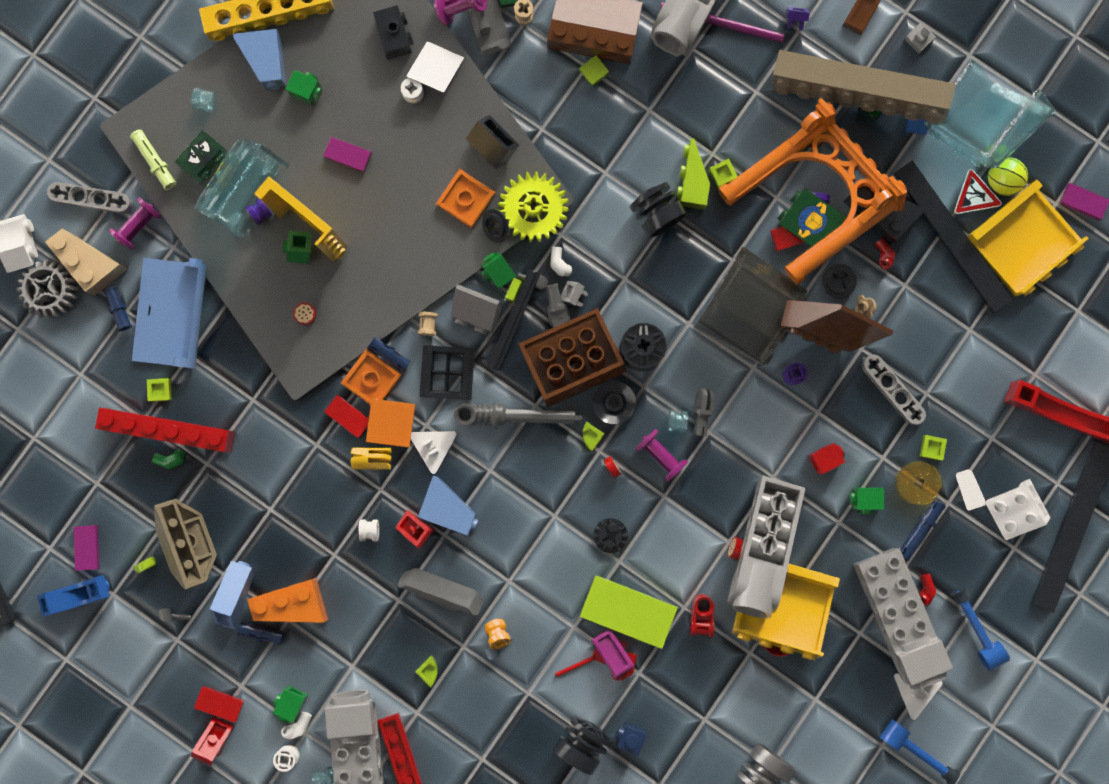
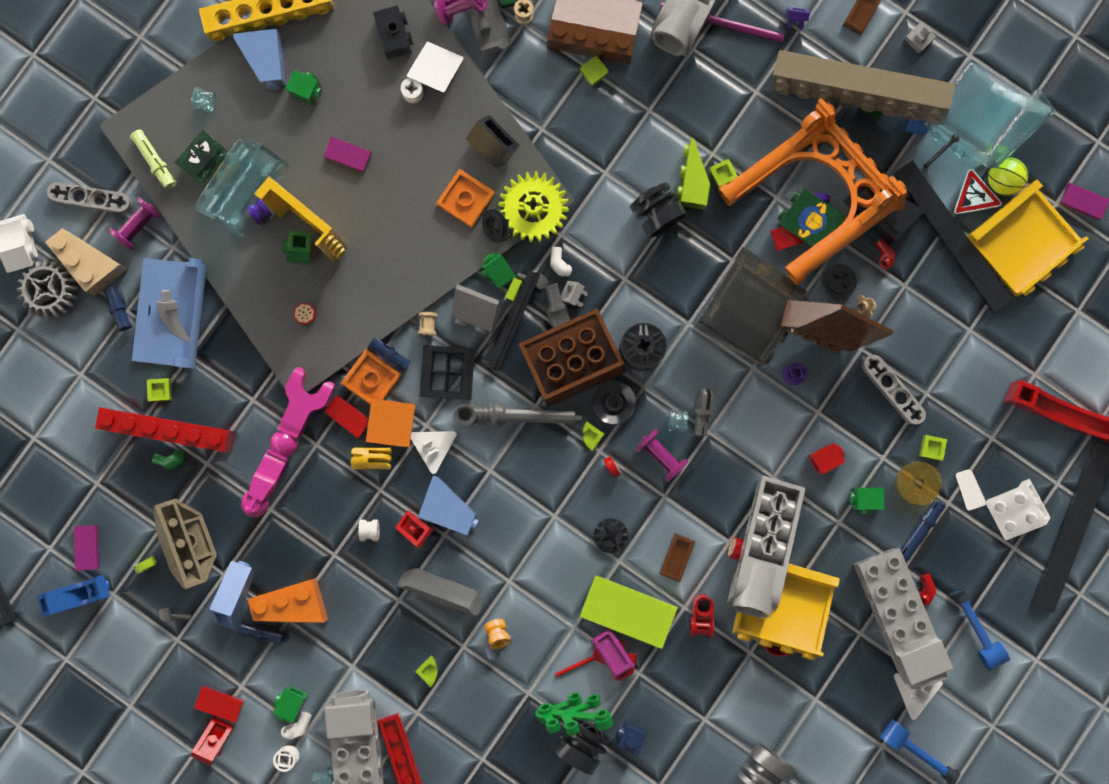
(169, 315): none -> light grey bar
(284, 442): none -> dark pink piece
(548, 713): none -> green plant
(677, 557): none -> reddish brown tile
(954, 138): none -> black hinge

